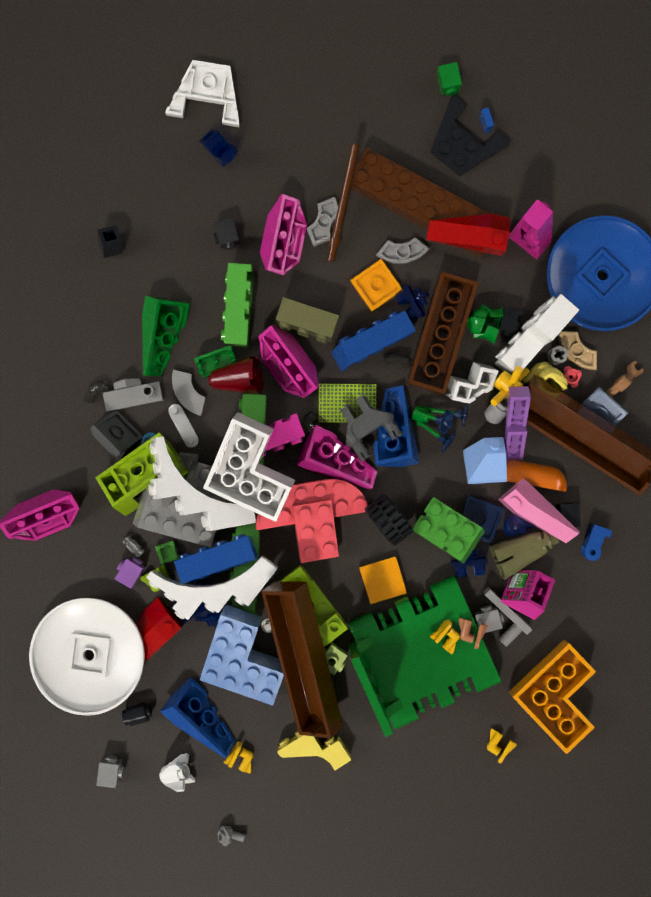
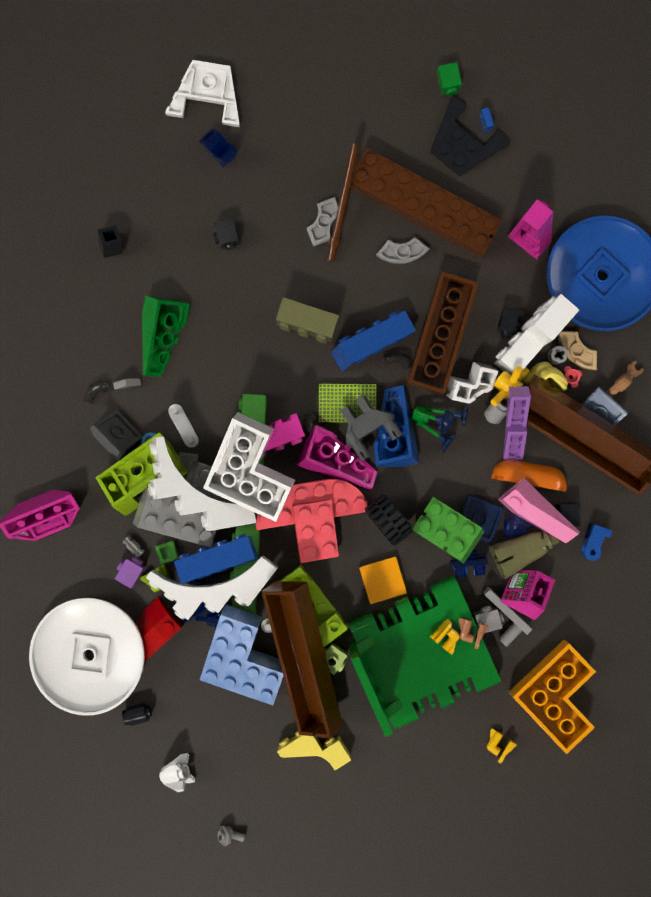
(110, 771): light grey brick -> none
(133, 396): light grey piece -> none
(186, 393): light grey tile -> none
(193, 714): blue wedge -> none
(214, 360): green hinge -> none
(238, 304): bright green wedge -> none
(238, 377): dark red cone -> none
(245, 765): yellow piece -> none
(283, 235): dark pink wedge -> none
(288, 362): dark pink wedge -> none
(376, 285): light orange tile -> none
(407, 294): clear blue hips -> none
(478, 232): red wedge -> none
(484, 323): green helmet -> none
(486, 461): light blue slope -> none

